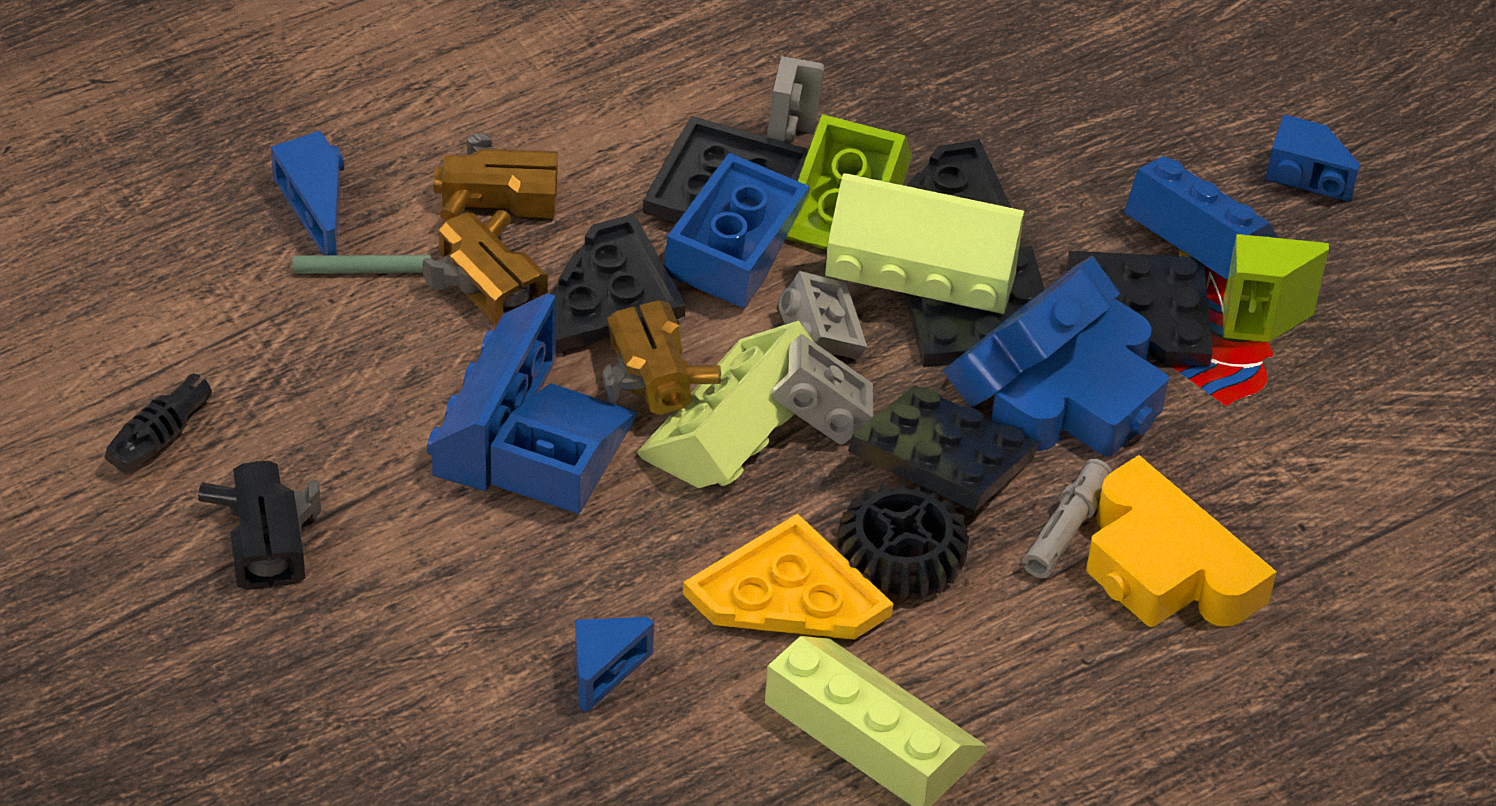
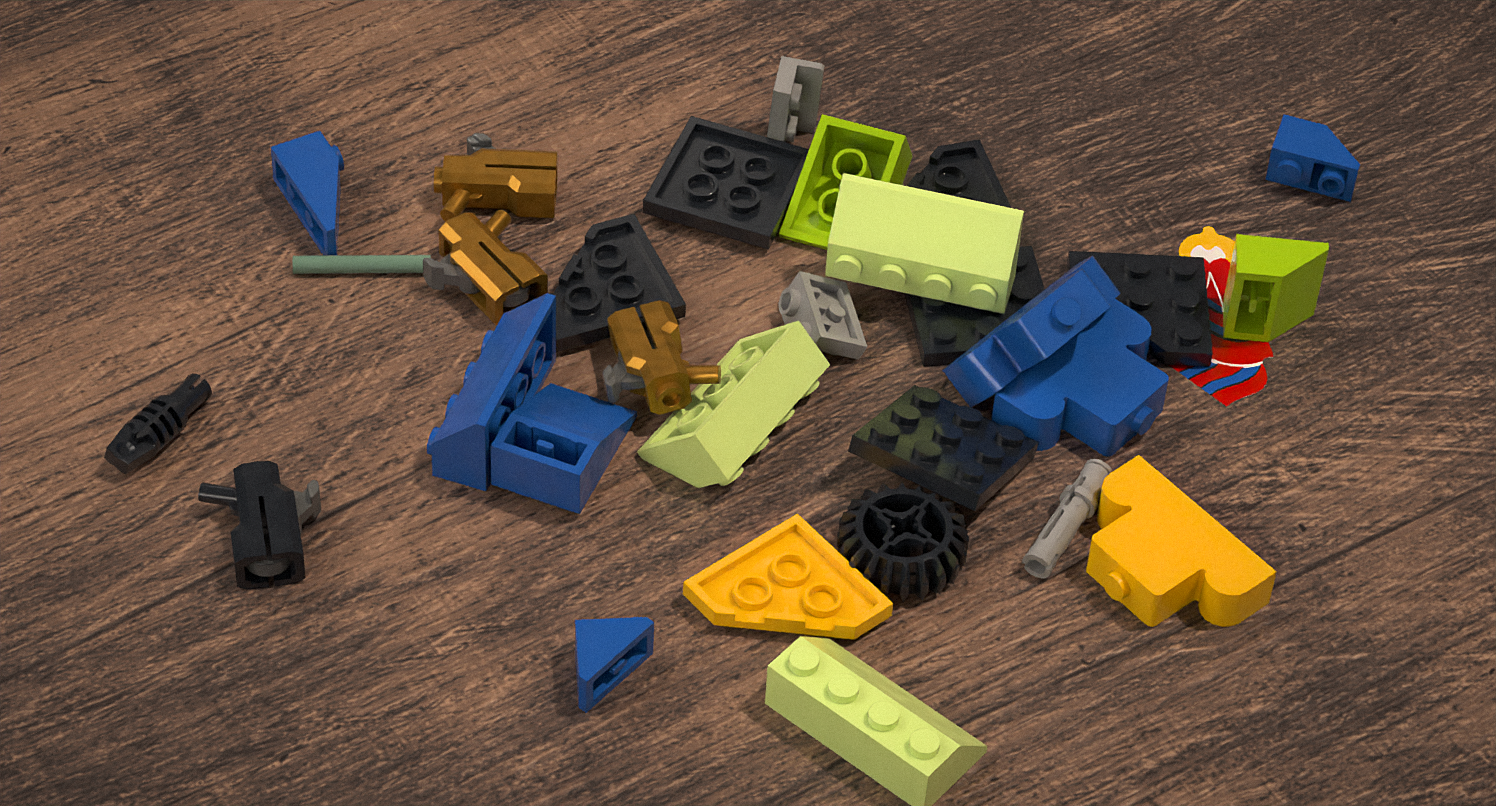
(734, 230): blue slope -> none
(824, 391): light grey bracket -> none
(1192, 213): blue slope -> none

